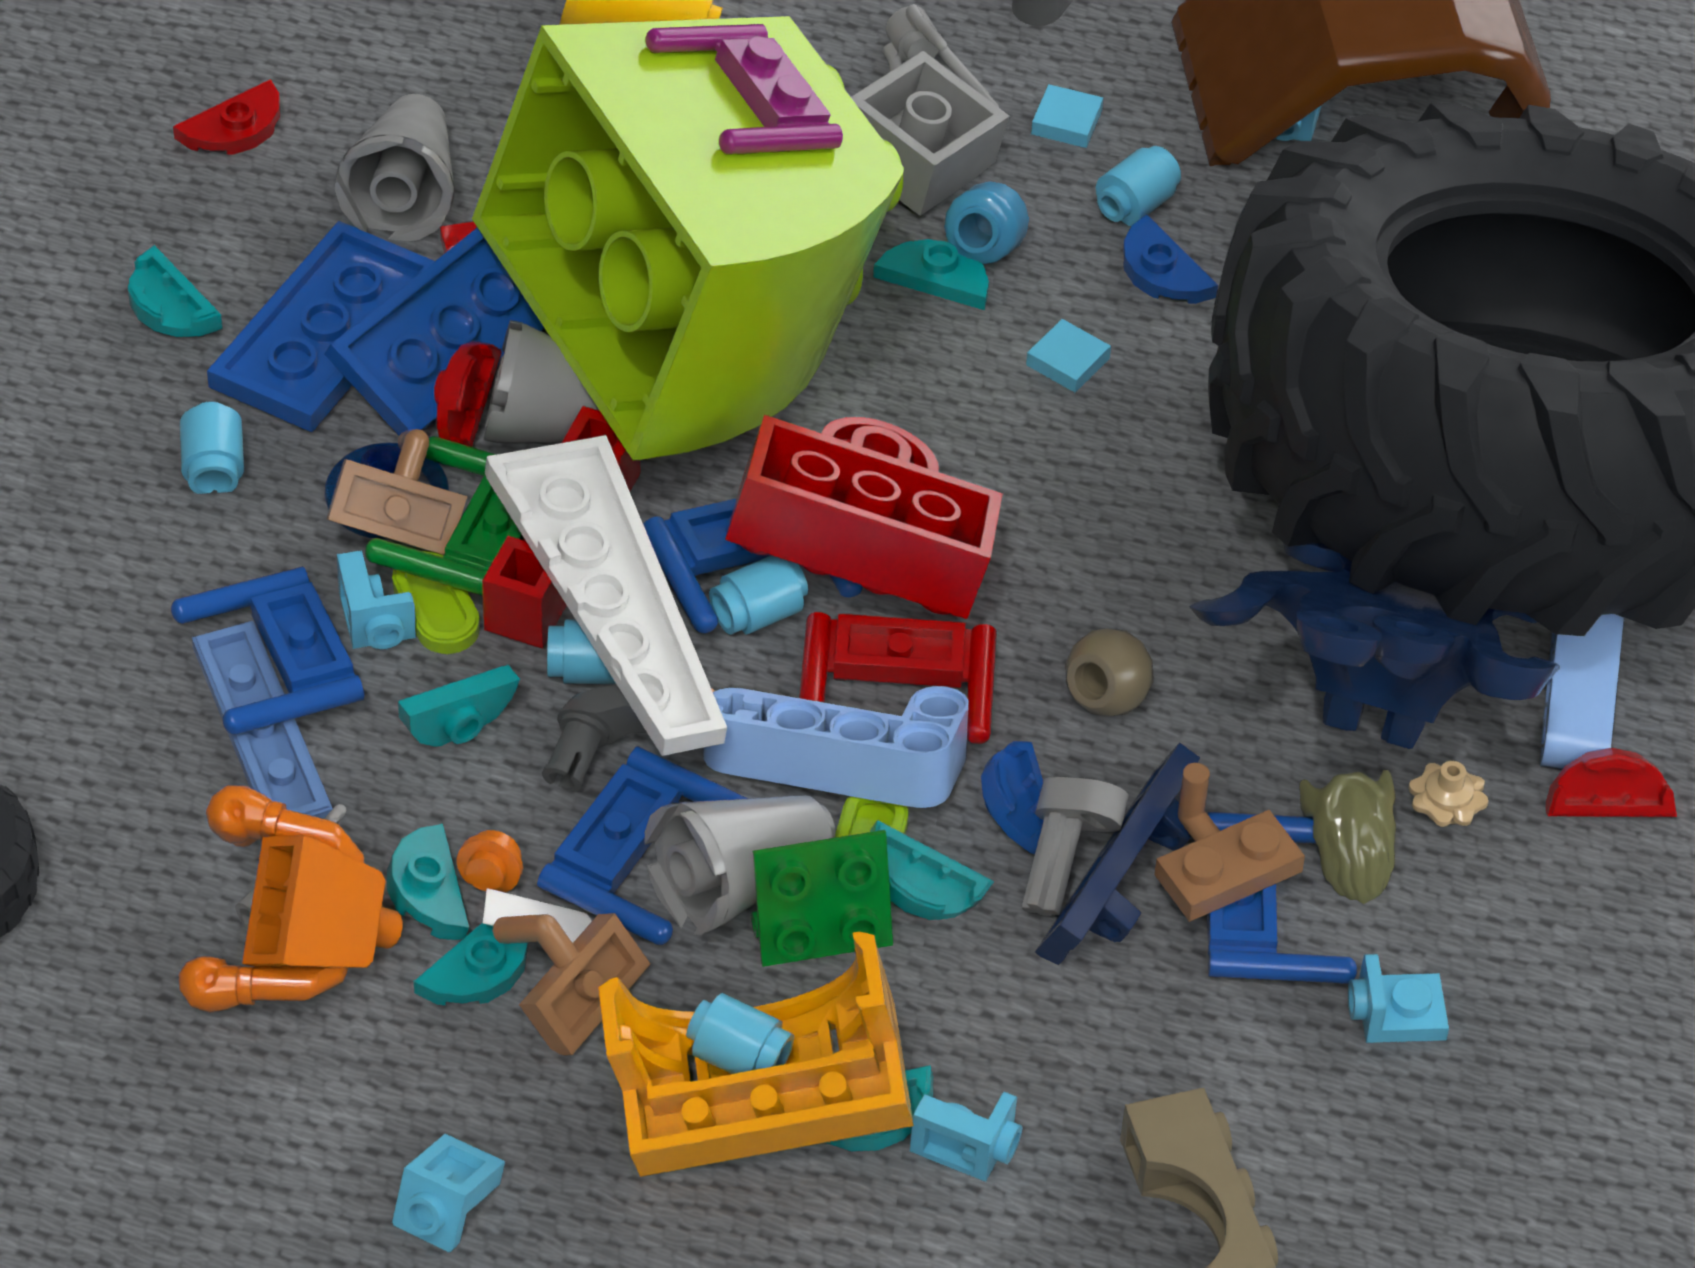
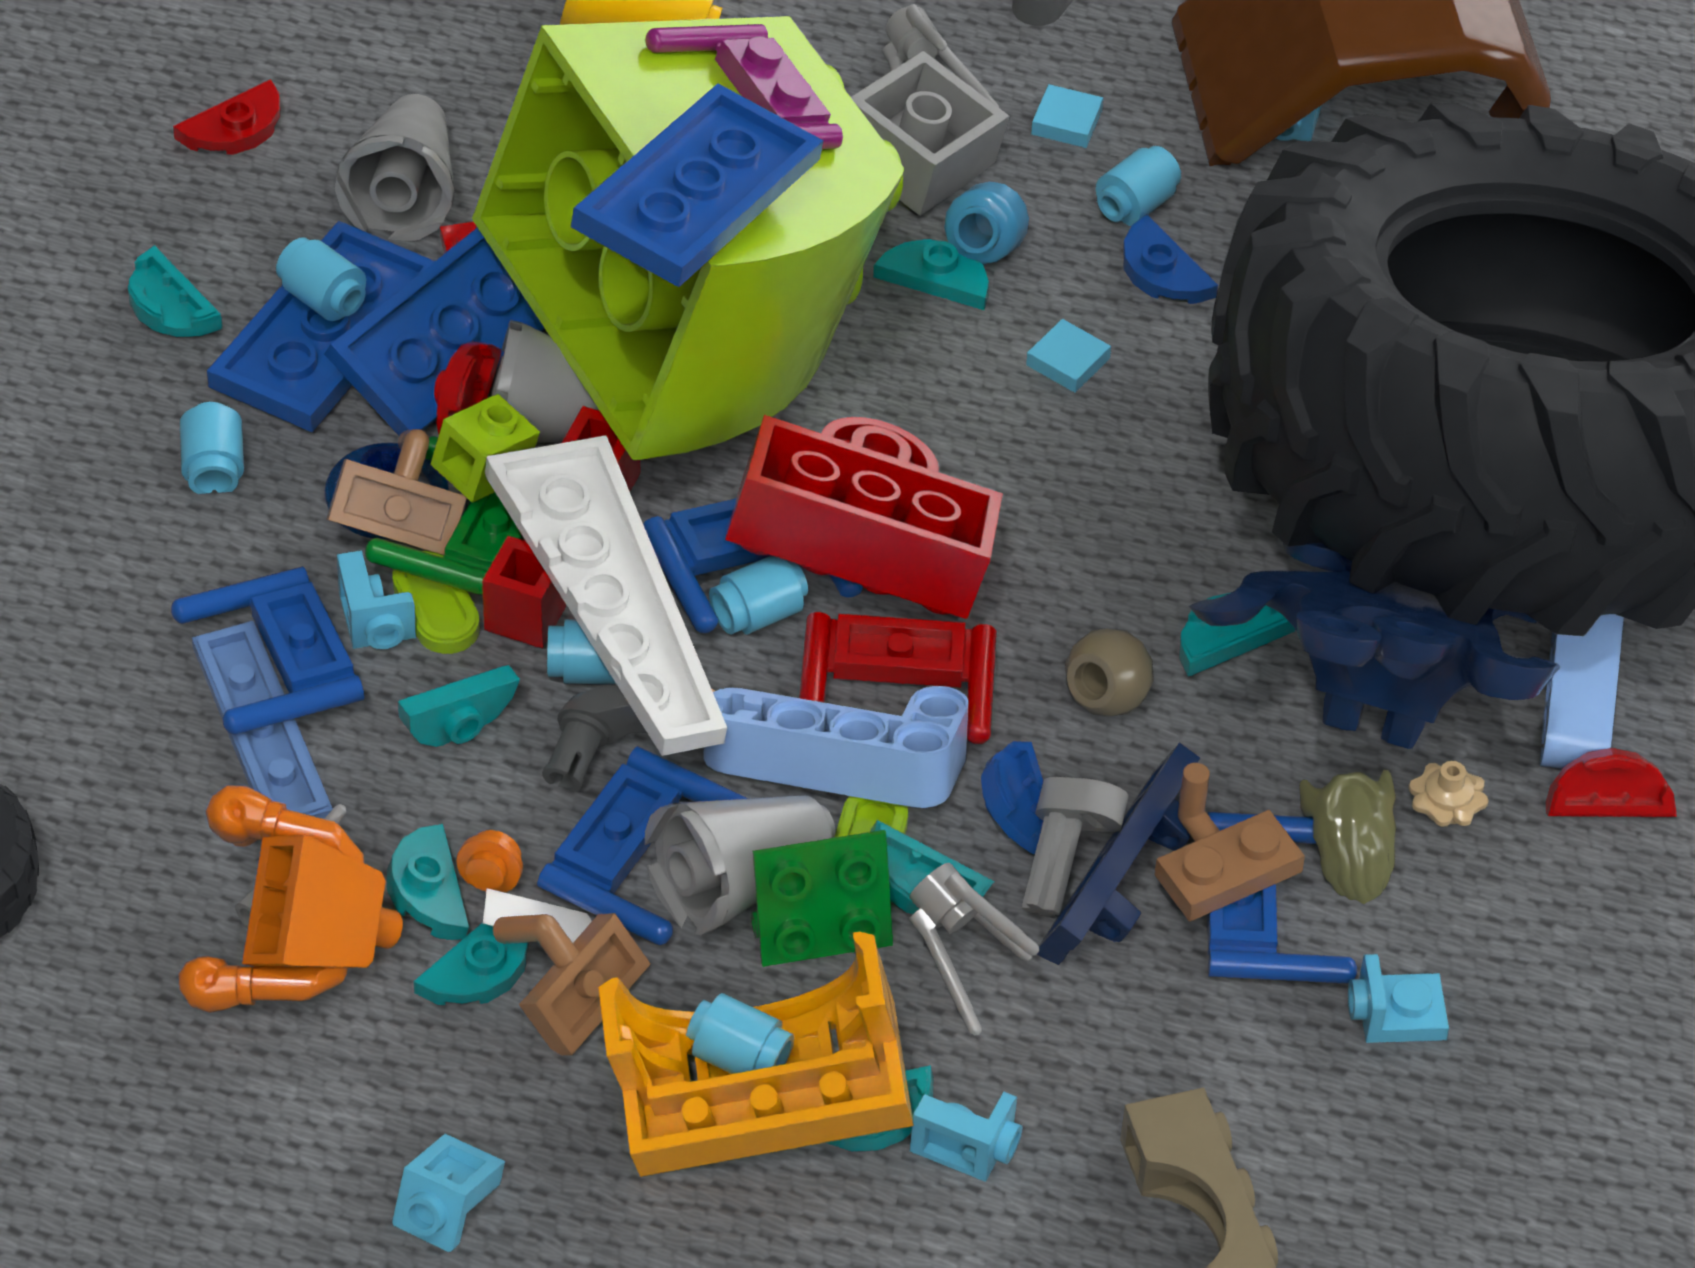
(321, 278): none -> medium azure brick
(474, 434): none -> lime brick
(697, 184): none -> blue plate
(951, 902): none -> light grey plant
(1208, 645): none -> teal plate

